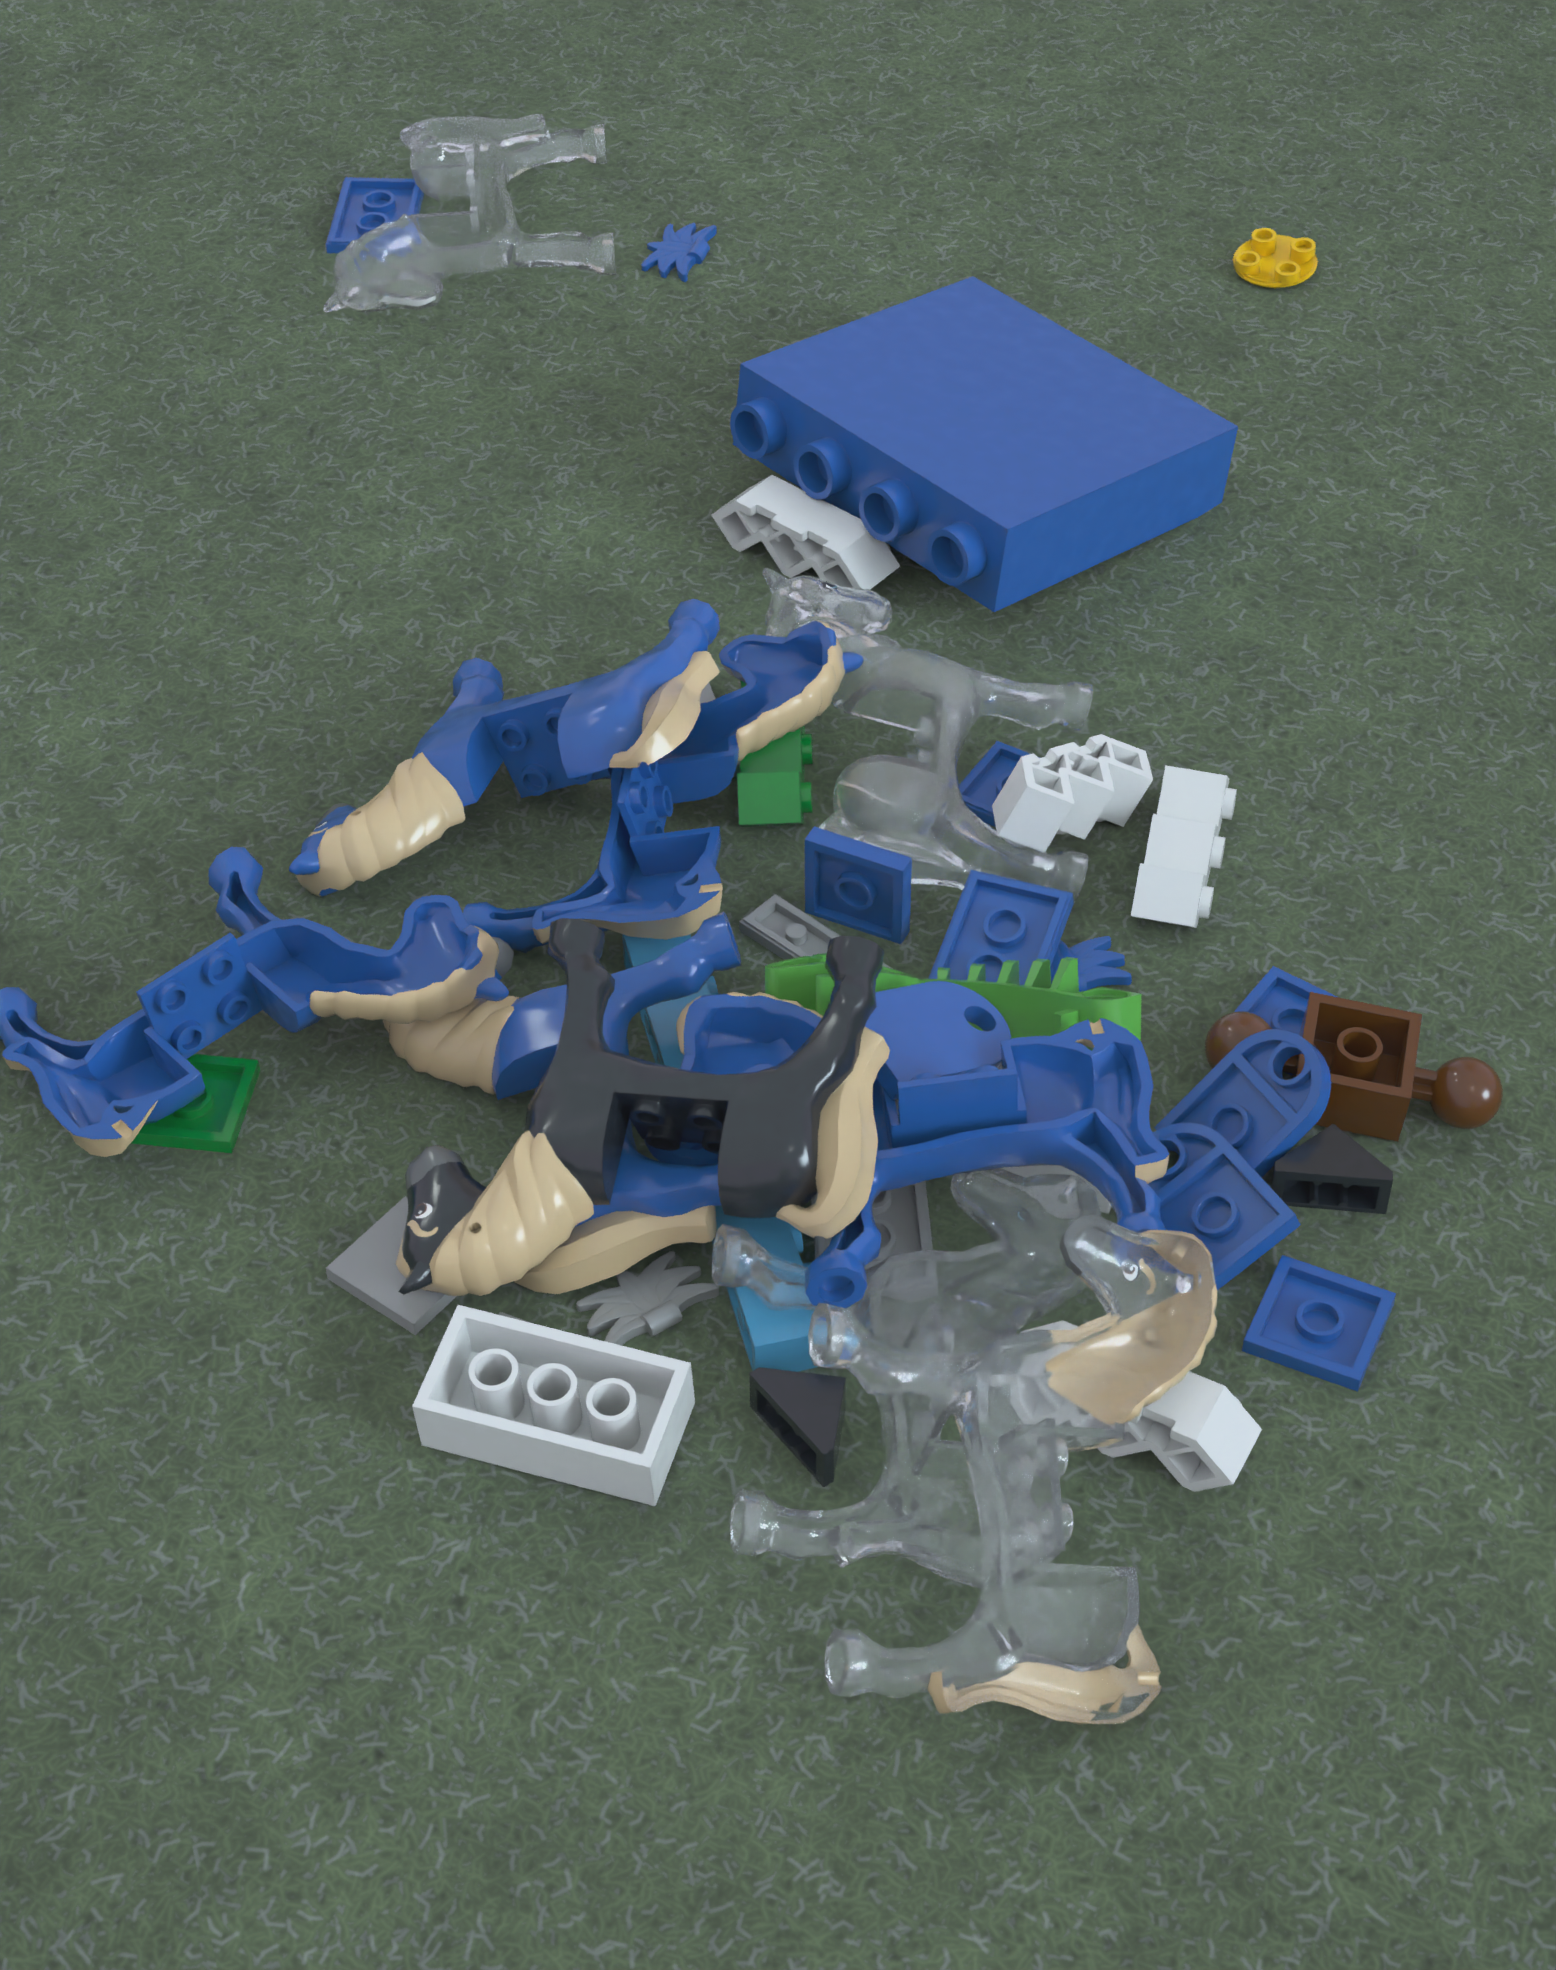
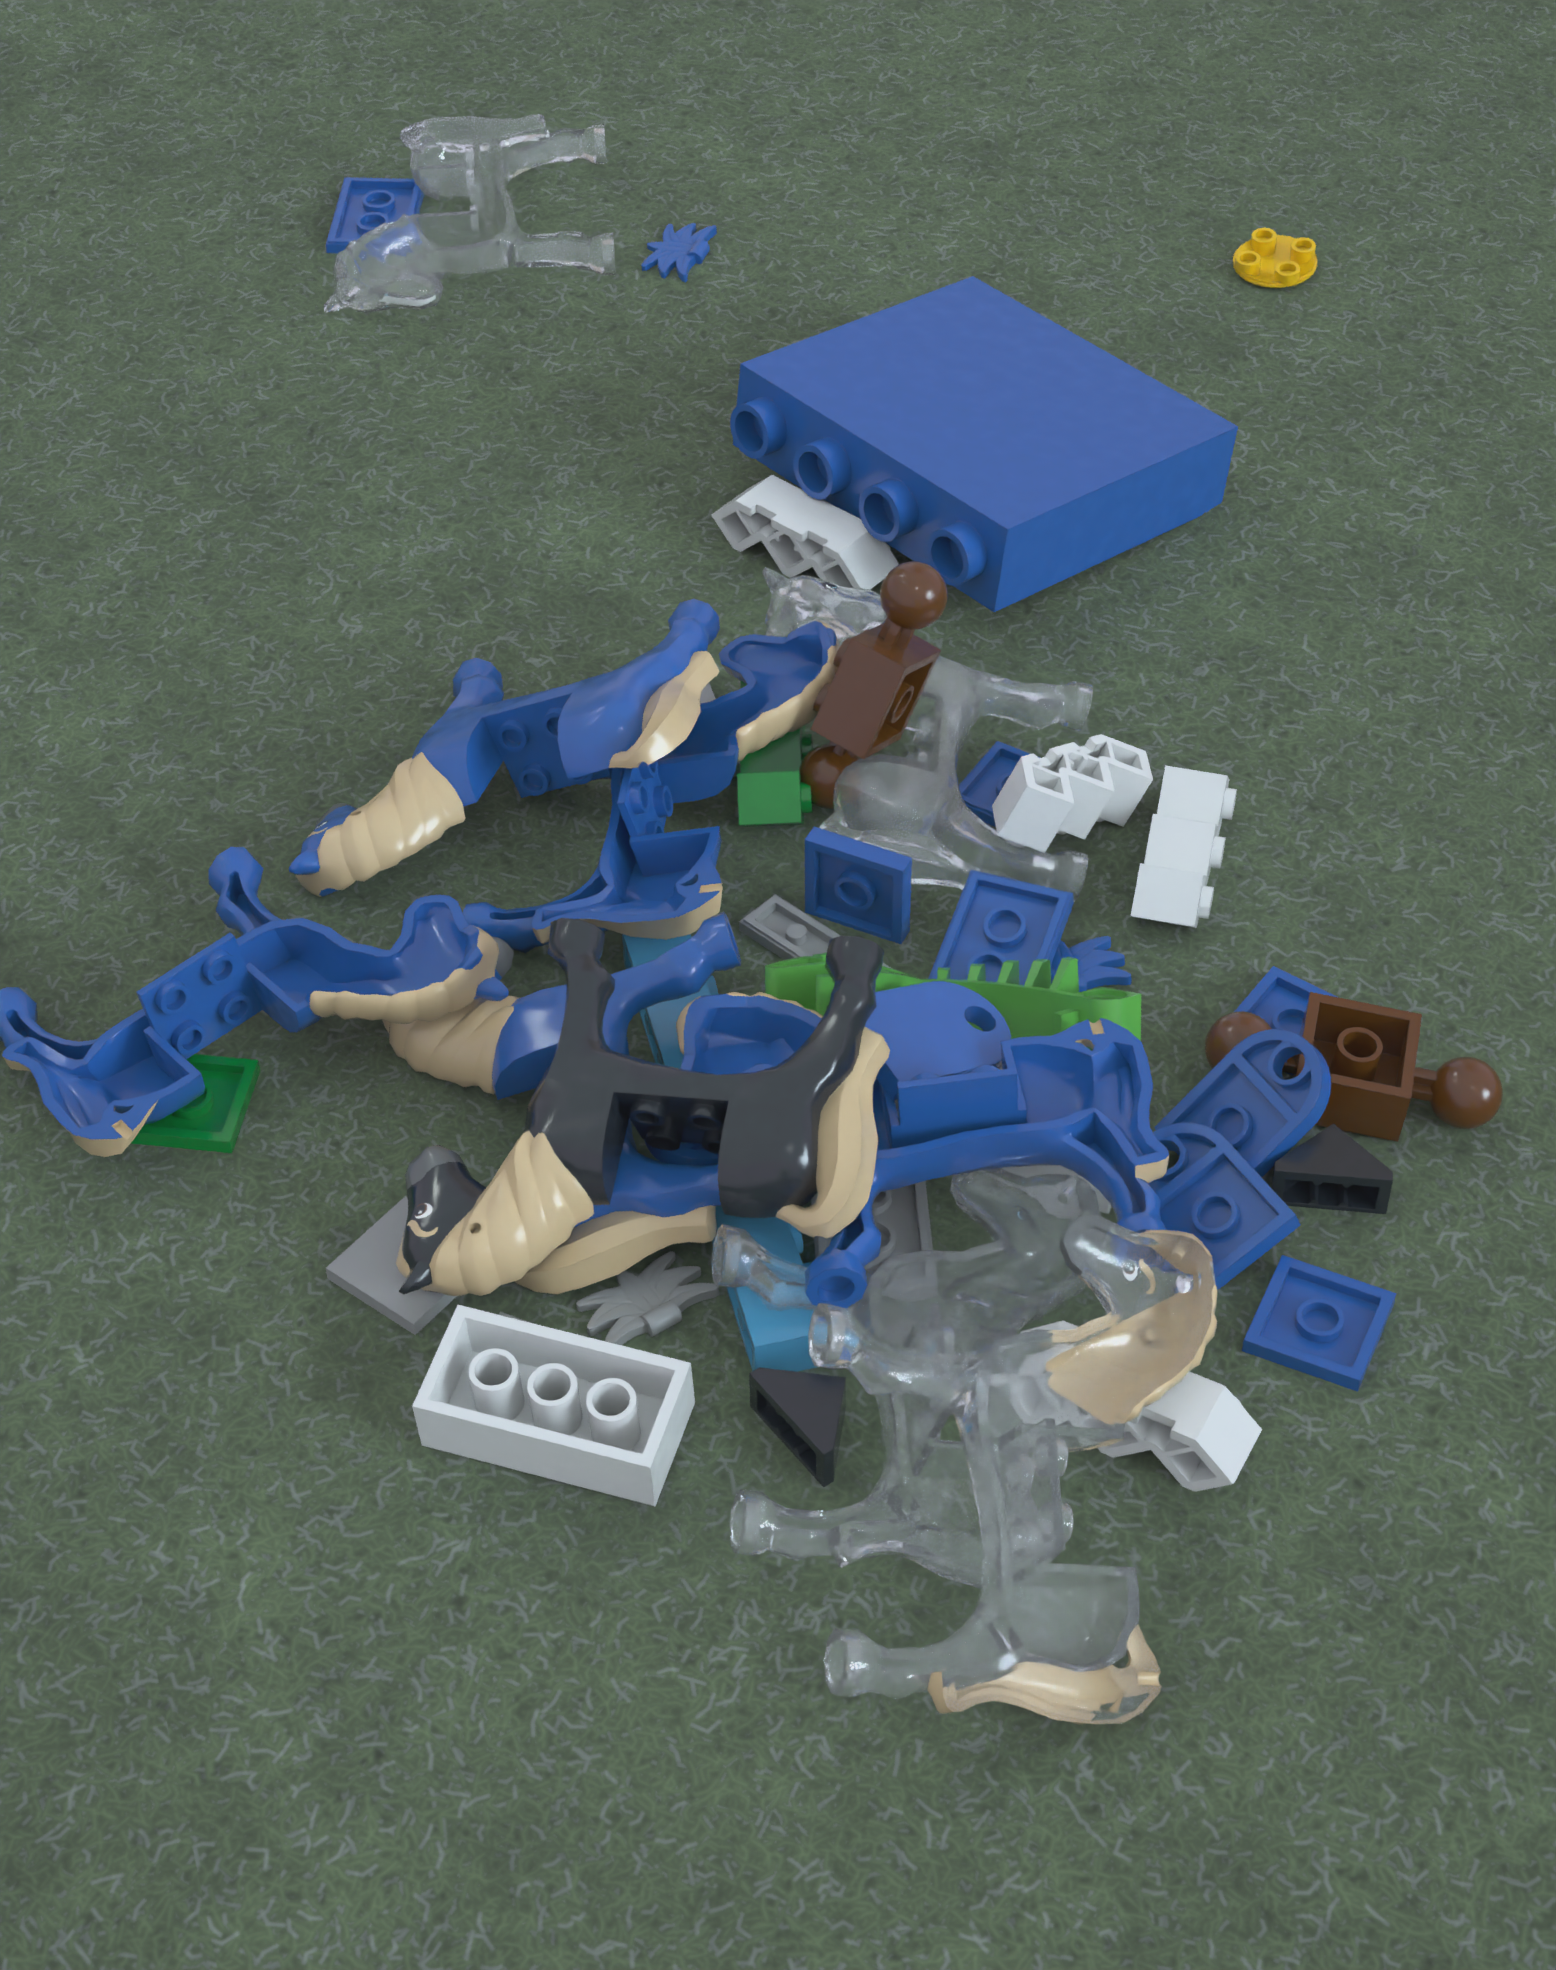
(876, 679): none -> reddish brown brick

